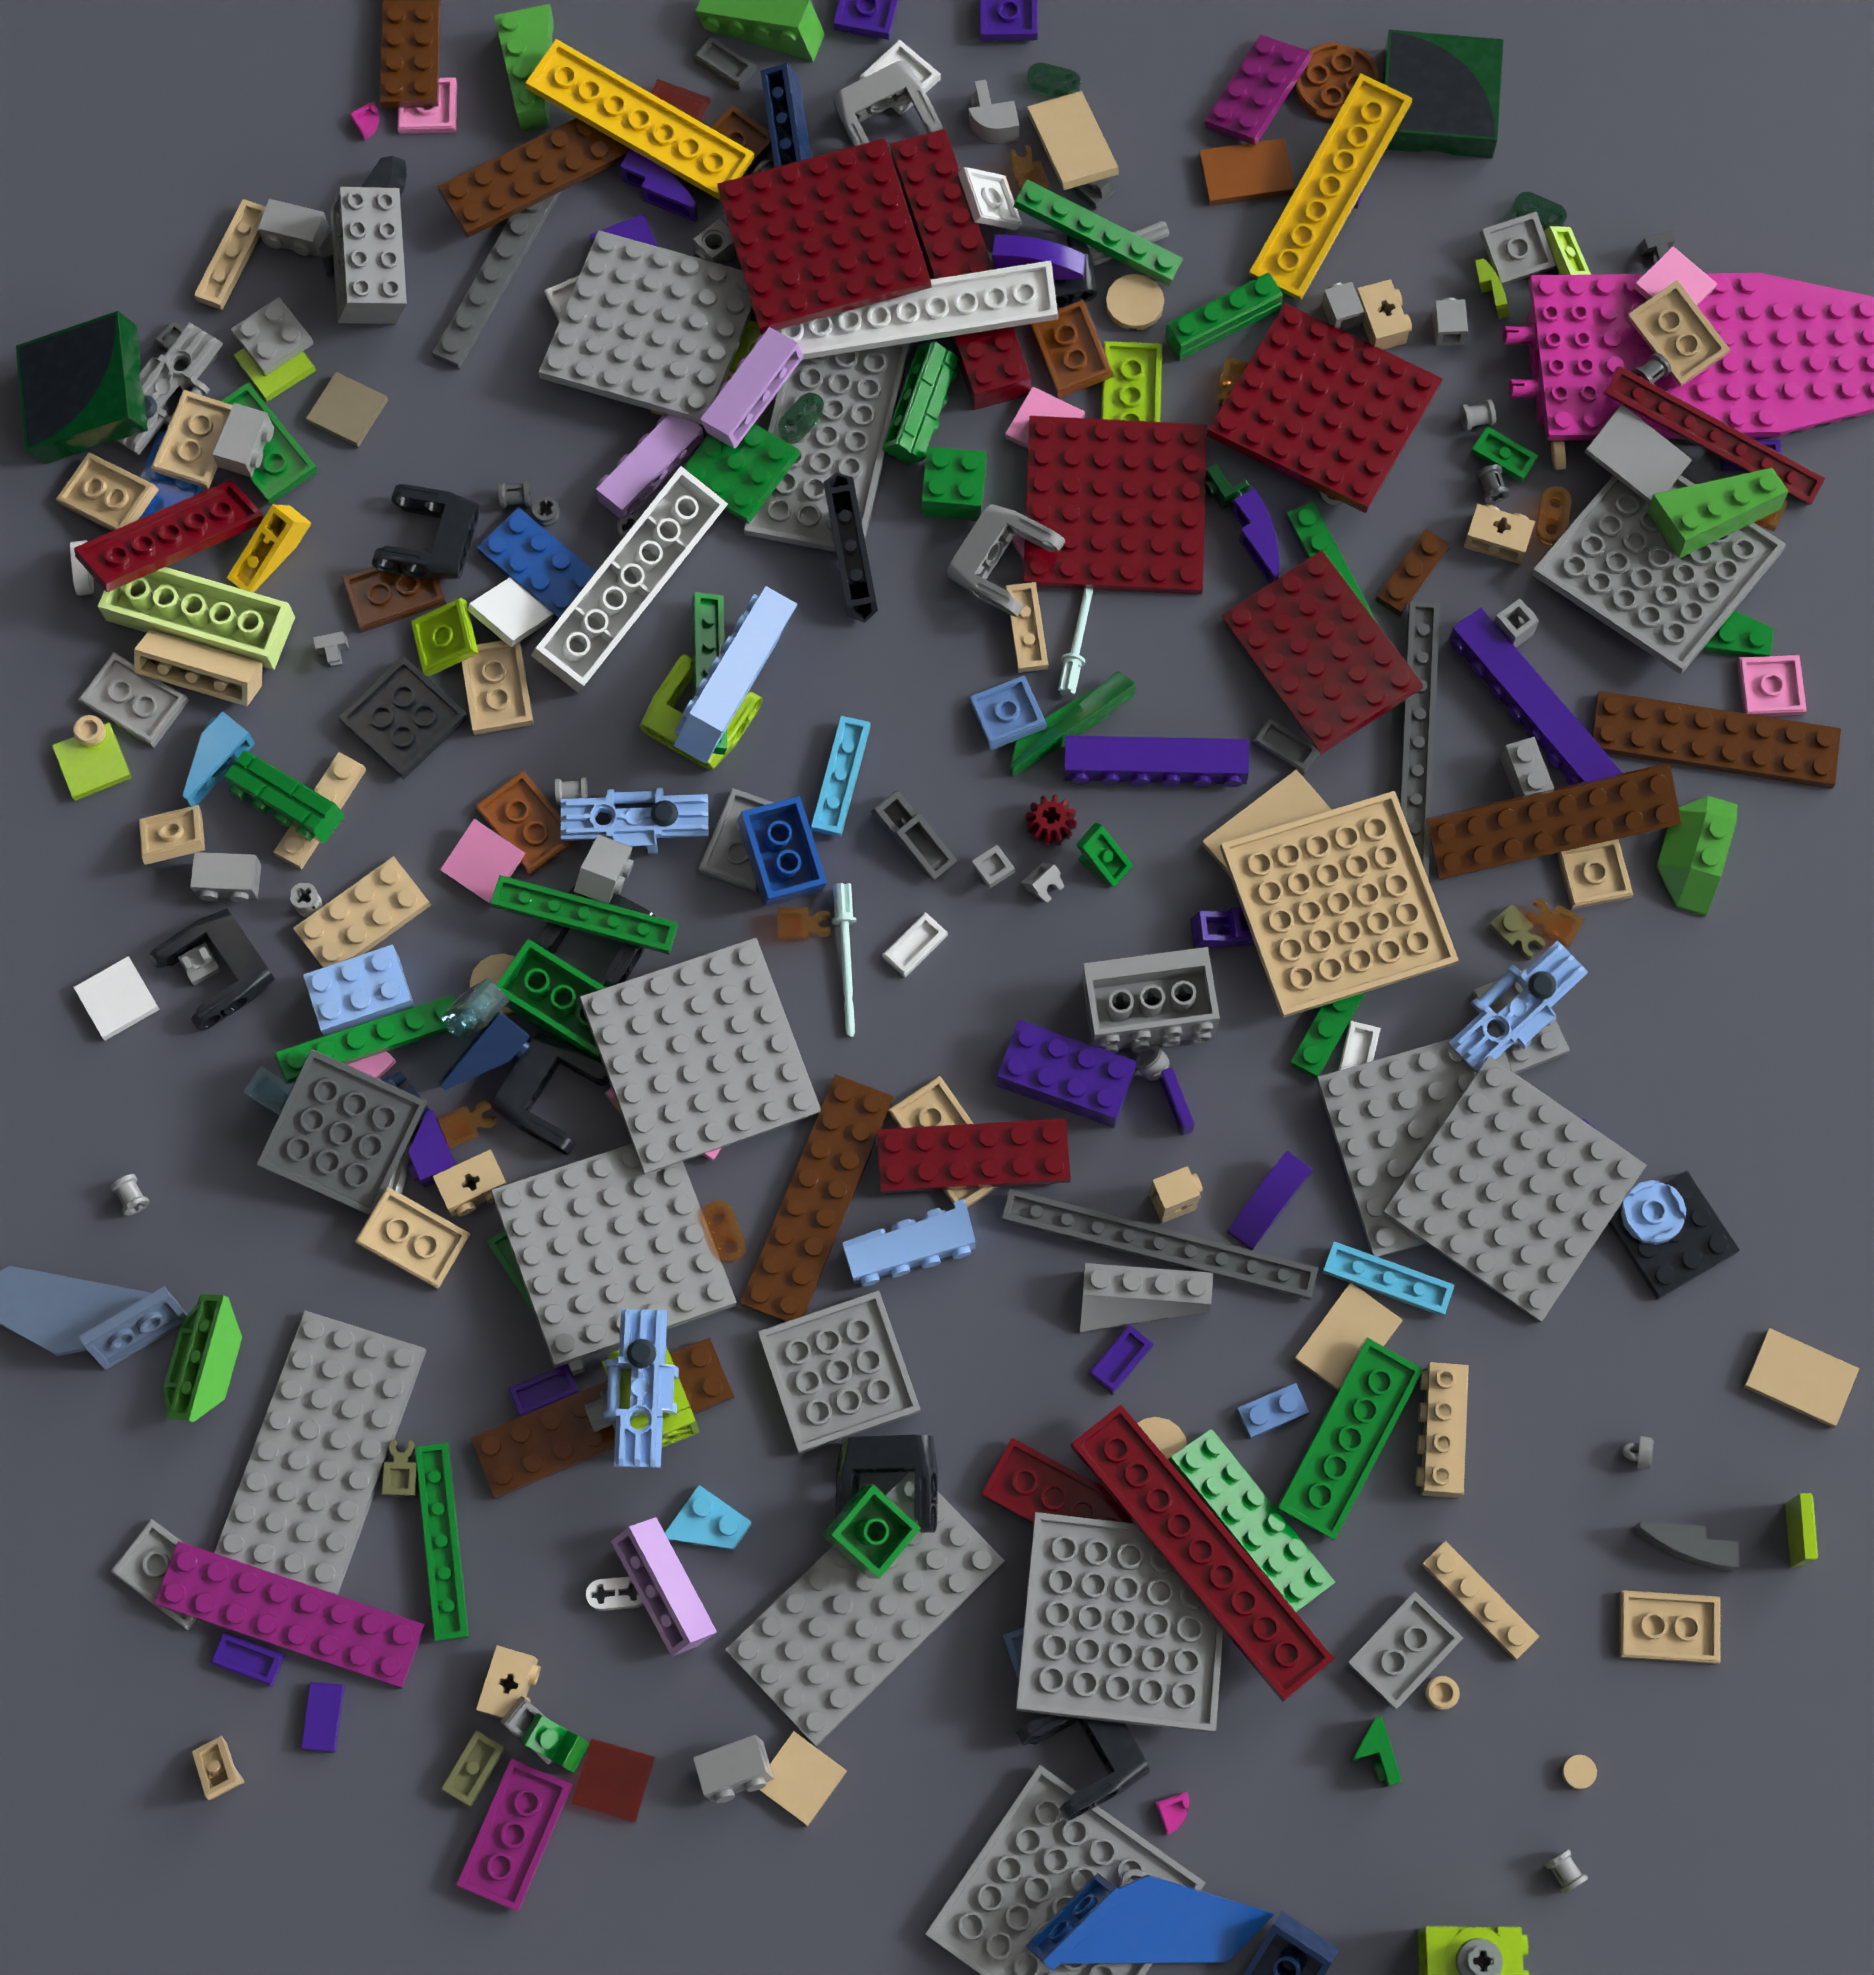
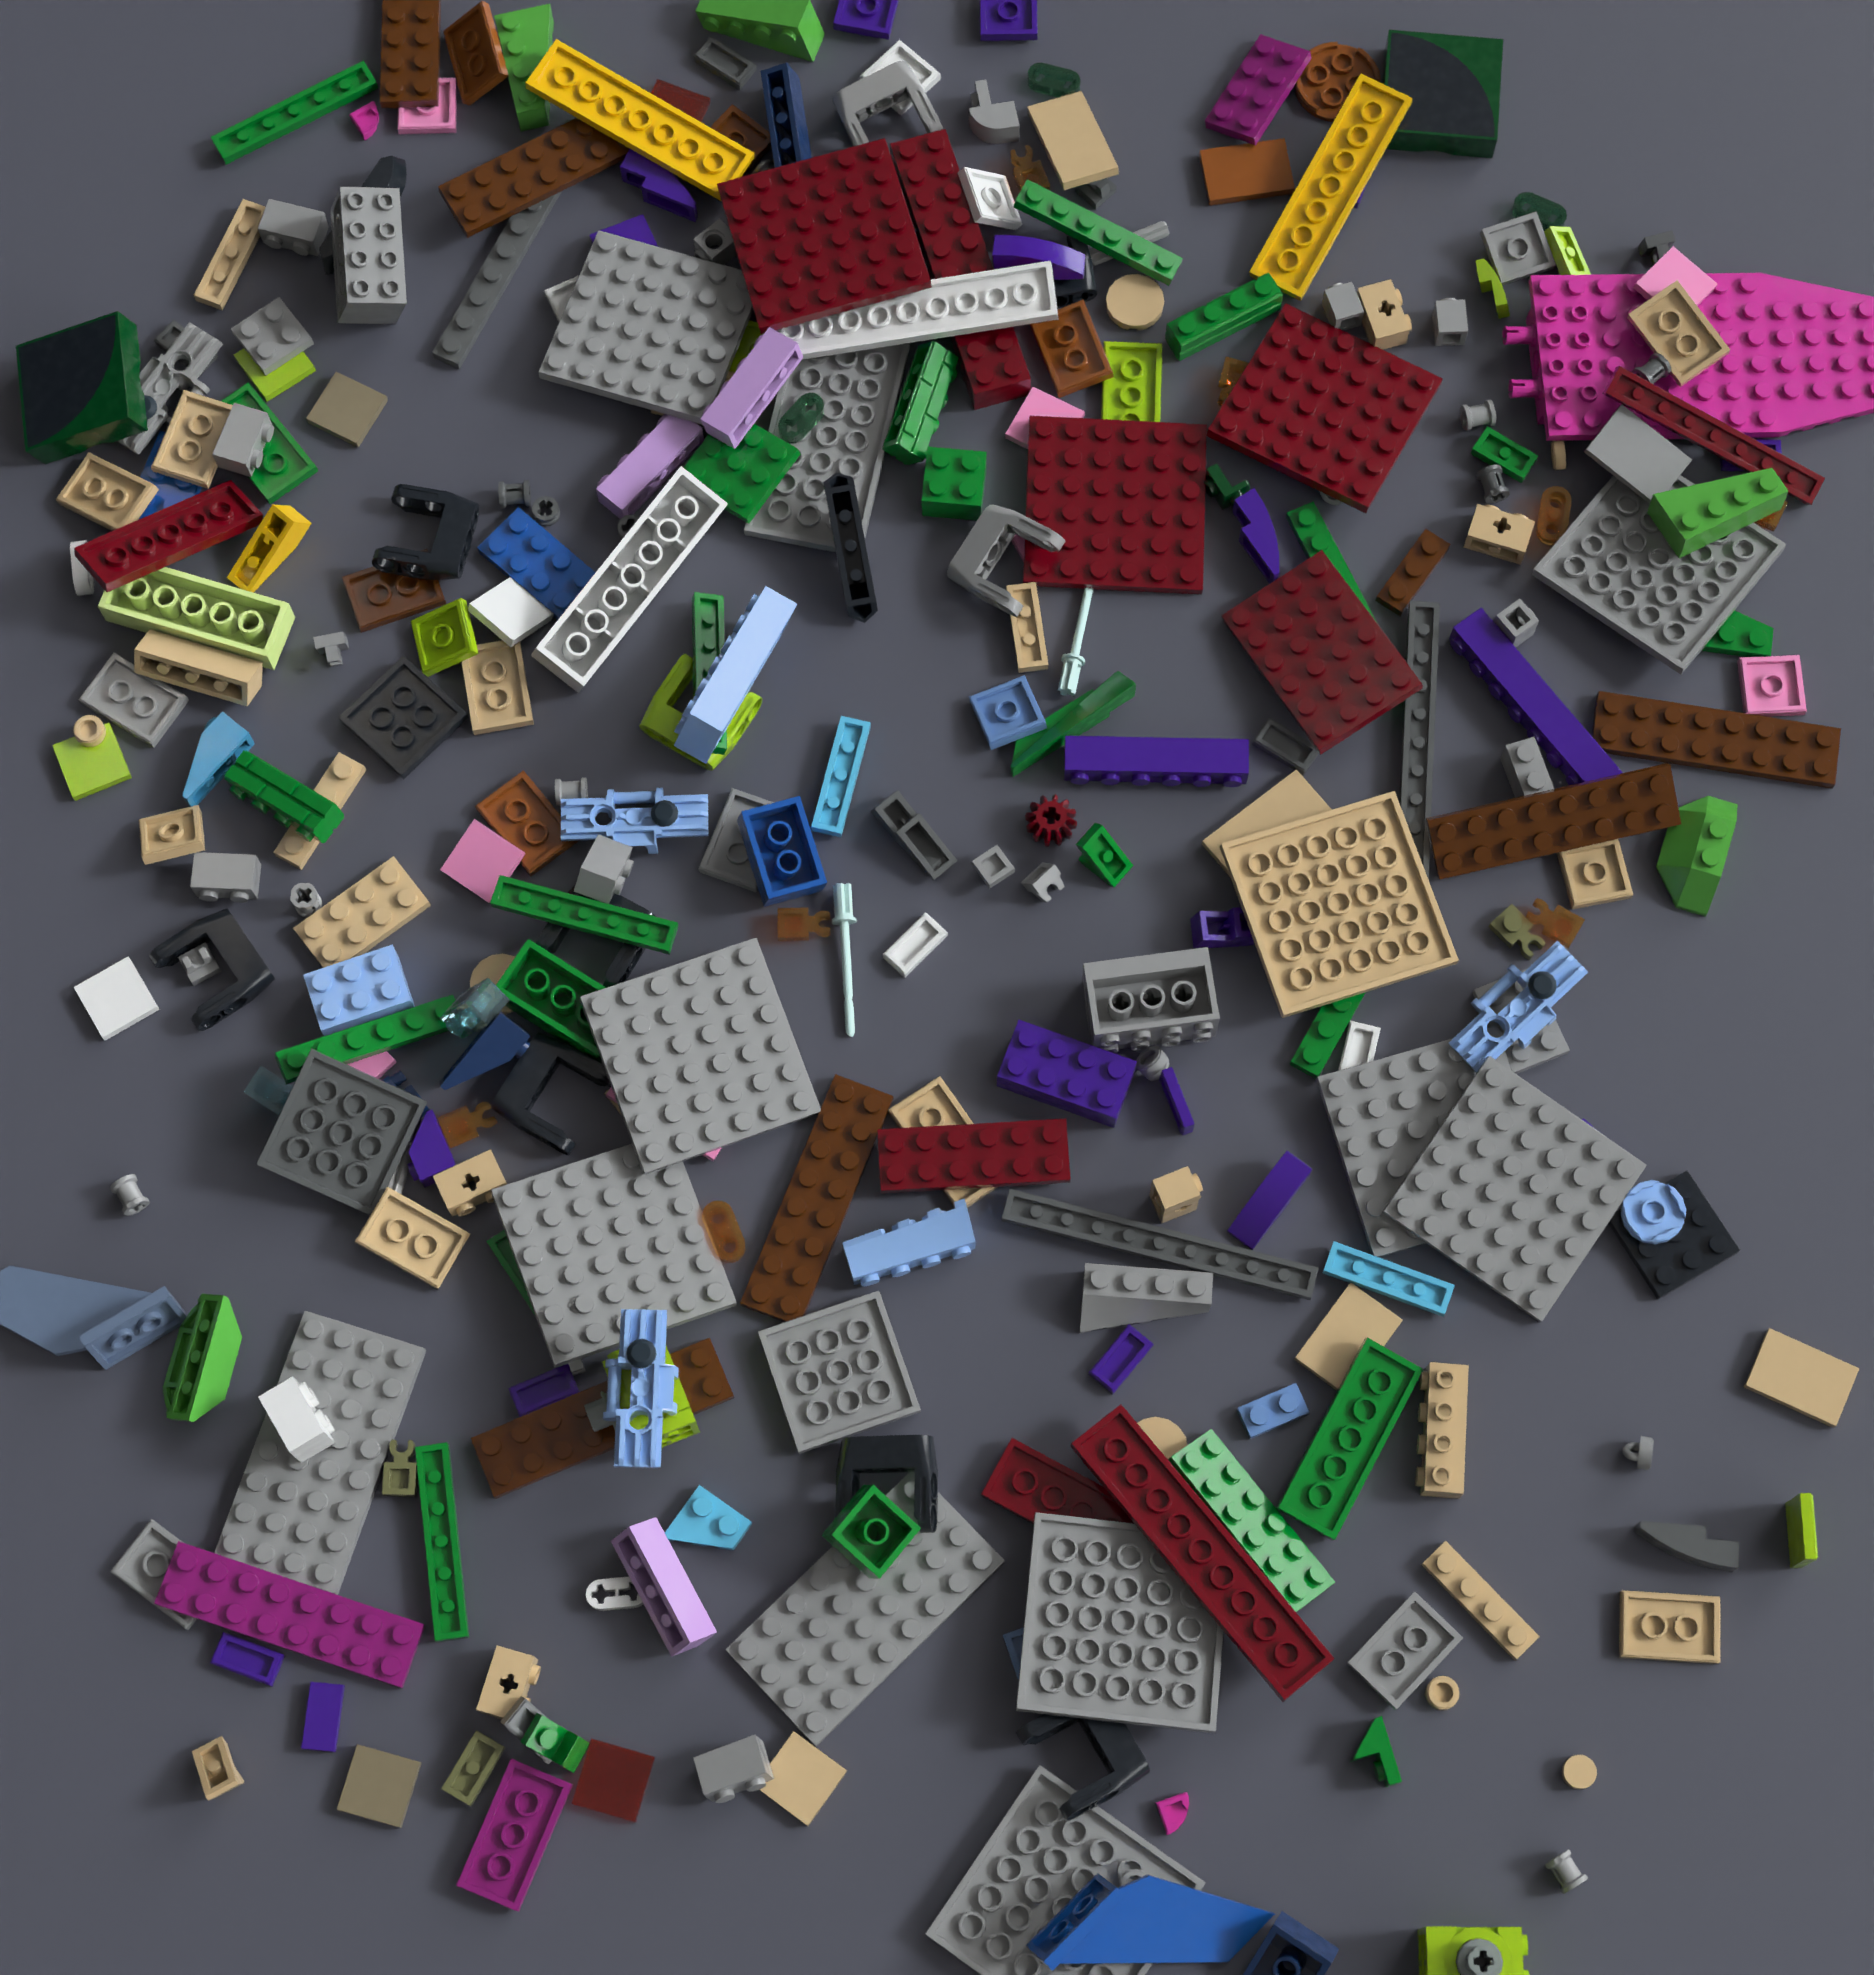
(294, 112): none -> green plate
(296, 1419): none -> white brick
(379, 1786): none -> dark tan tile
(475, 53): none -> dark orange tile

